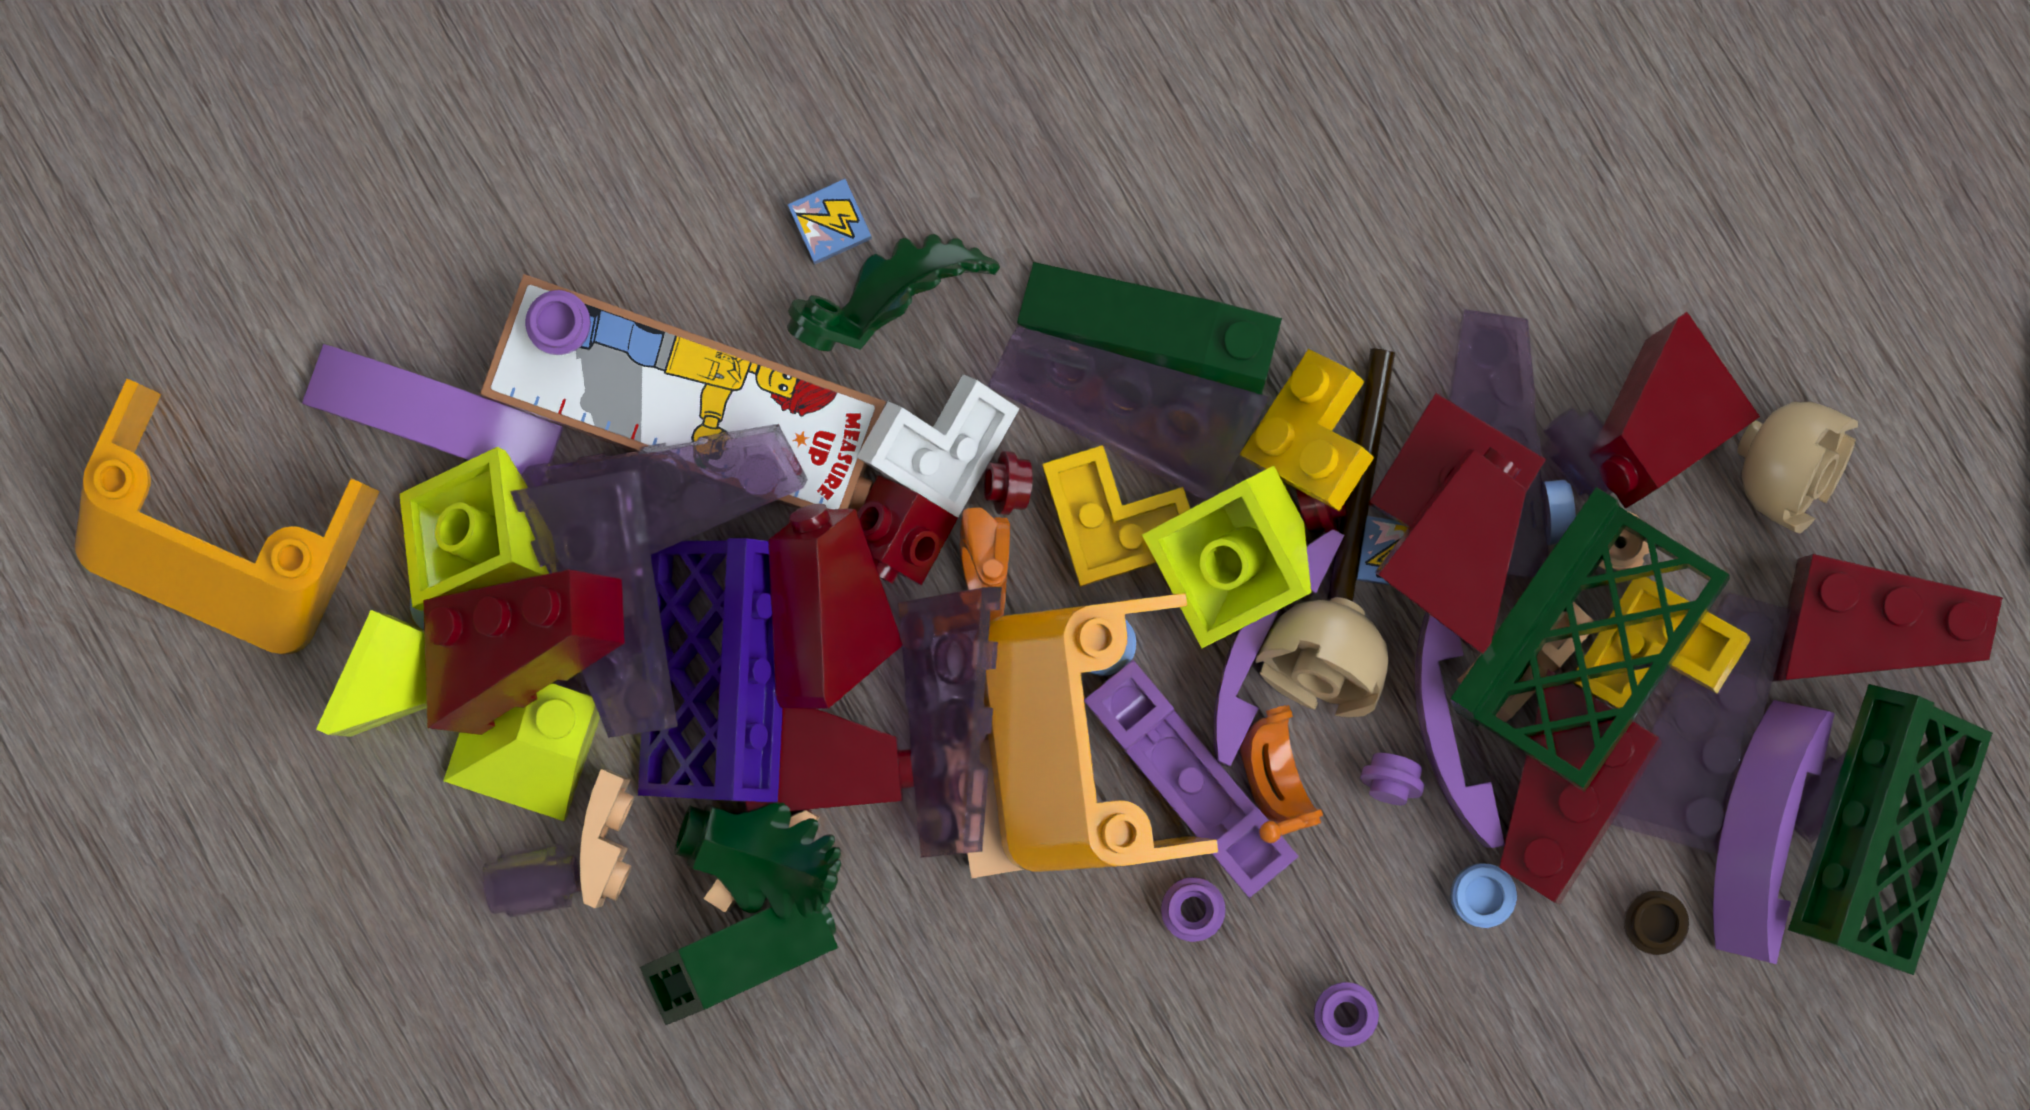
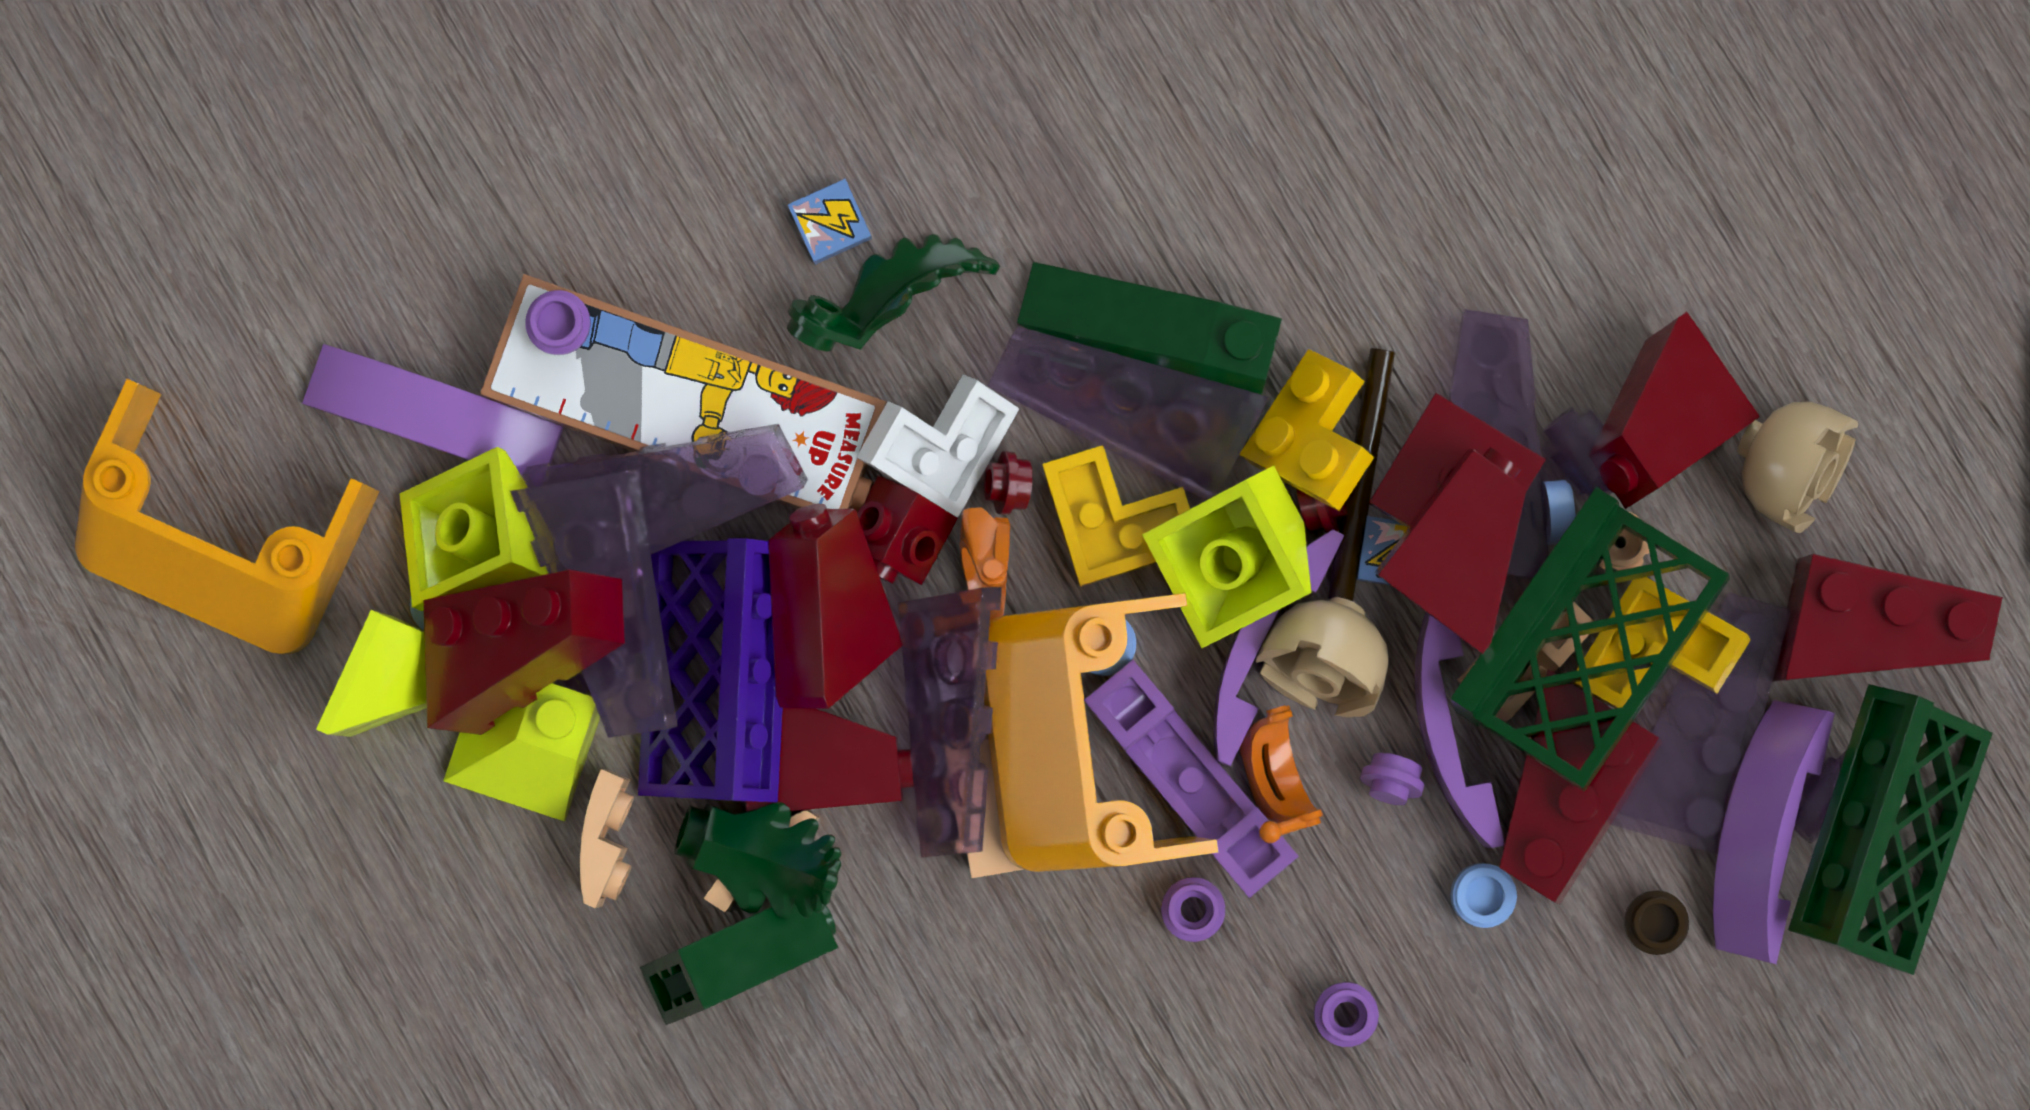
(531, 881): clear purple brick -> none

